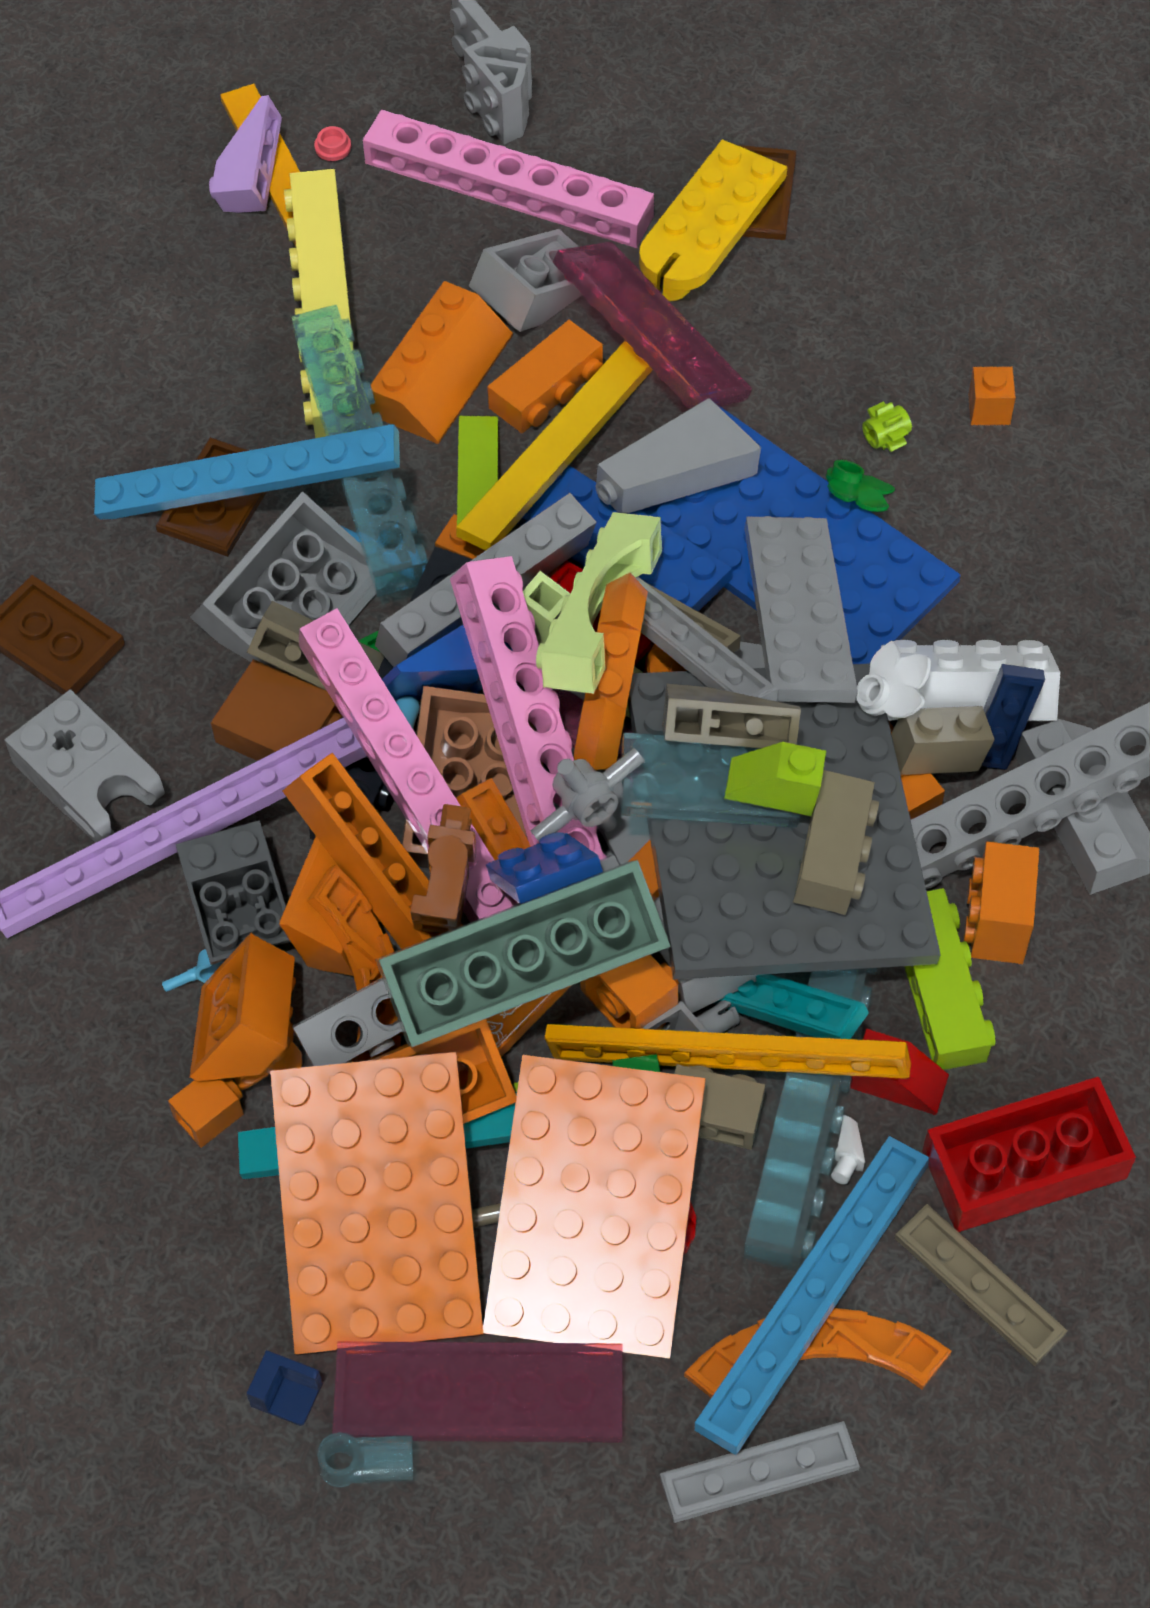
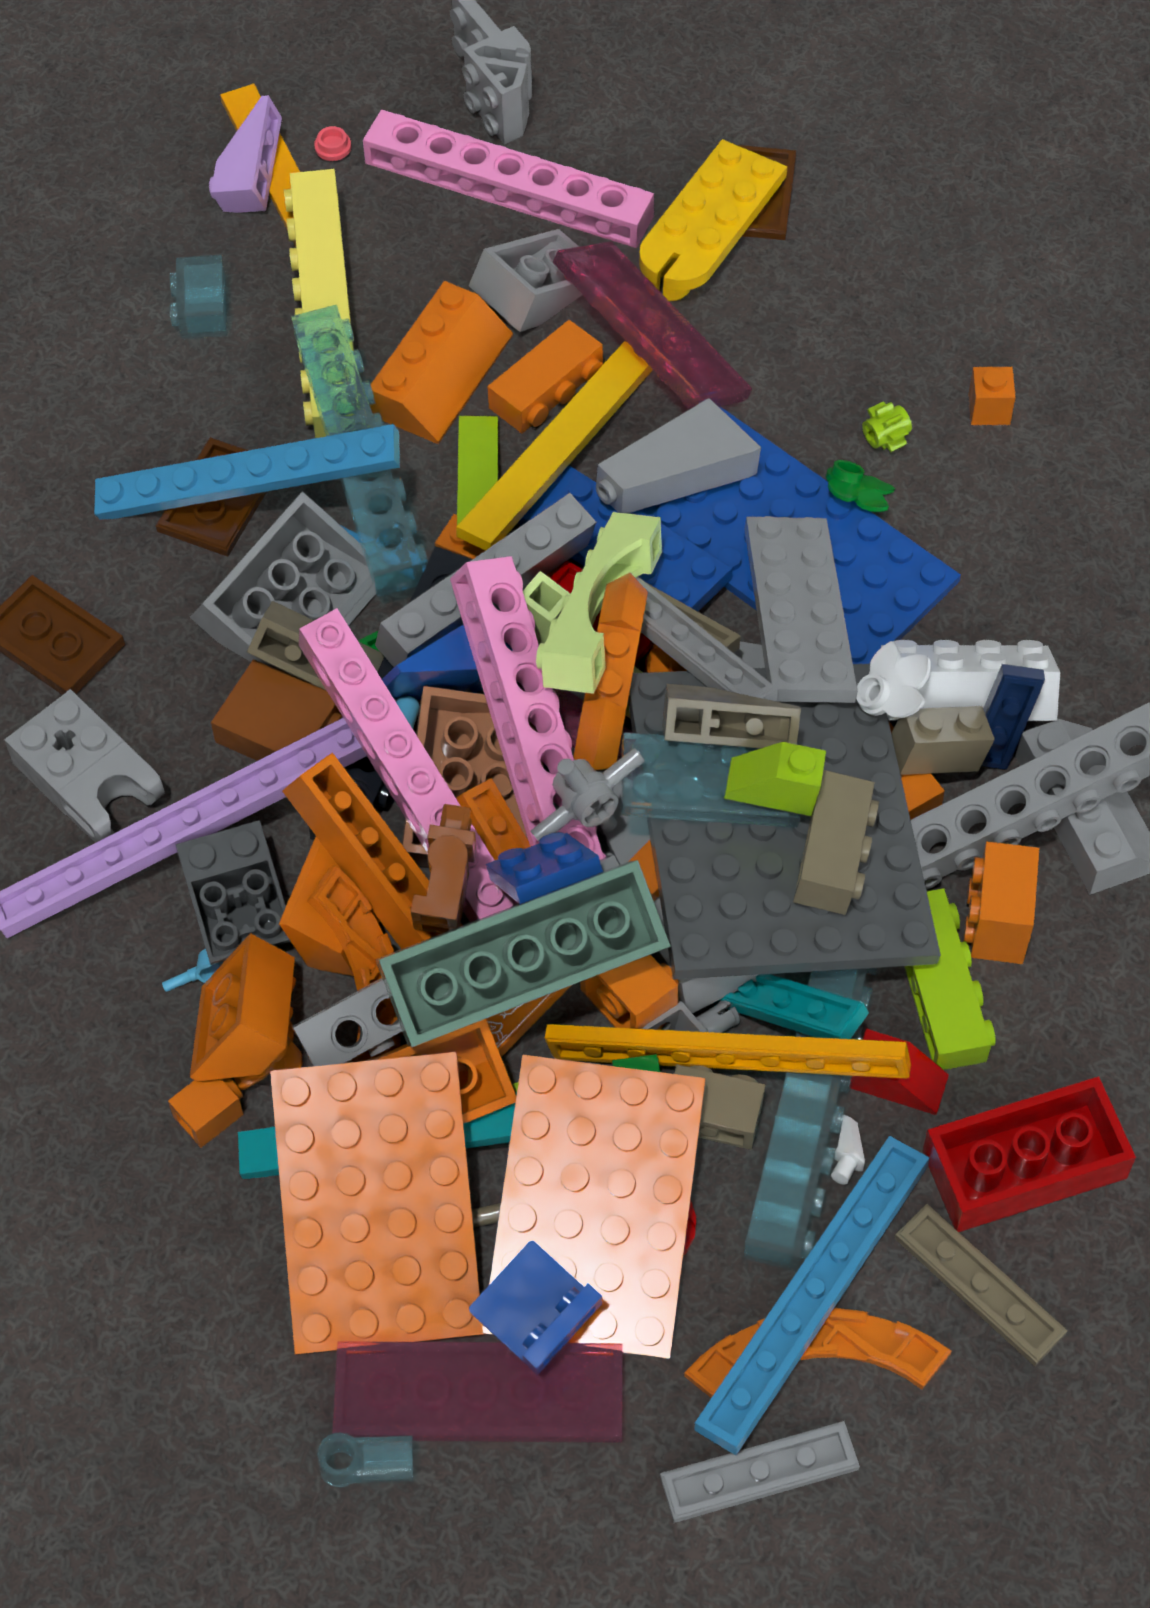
(199, 297): none -> clear light blue brick
(284, 1388): dark blue panel -> none
(535, 1306): none -> blue bracket

